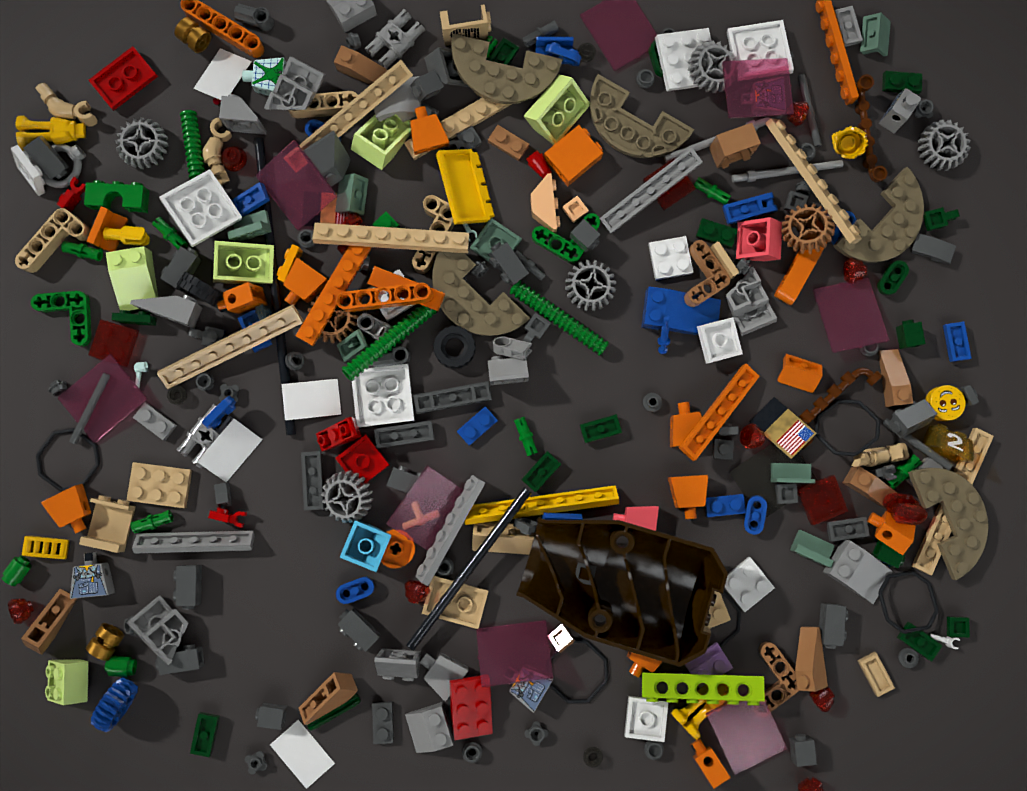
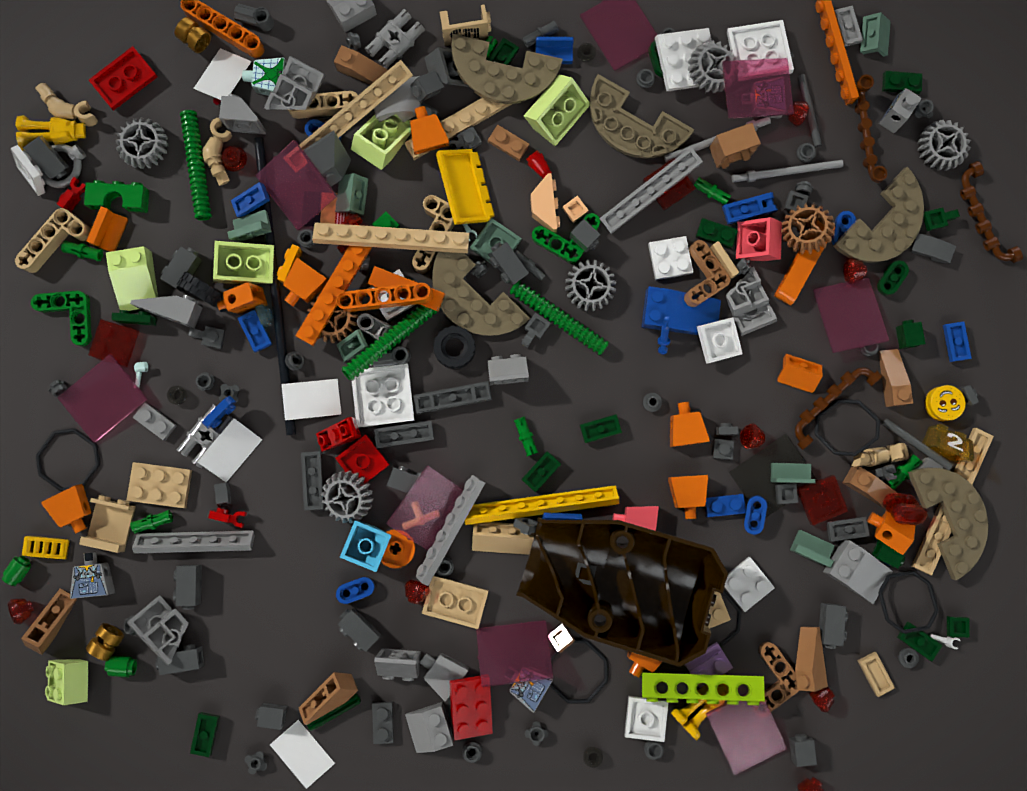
(90, 408): dark grey bar -> none
(114, 704): blue gear -> none
(127, 235): yellow arm -> none
(169, 234): green pin -> none
(200, 208): white plate -> none
(230, 346): tan plate -> none
(468, 569): black piece -> none
(477, 426): blue plate -> none
(511, 347): light grey piece -> none
(569, 56): blue plate -> none
(573, 155): orange brick -> none
(714, 770): orange torso -> none
(719, 412): orange plate -> none
(783, 427): sticker -> none
(816, 184): tan plate -> none
(850, 142): yellow hair -> none
(912, 418): dark grey brick -> none
(984, 226): none -> reddish brown bar

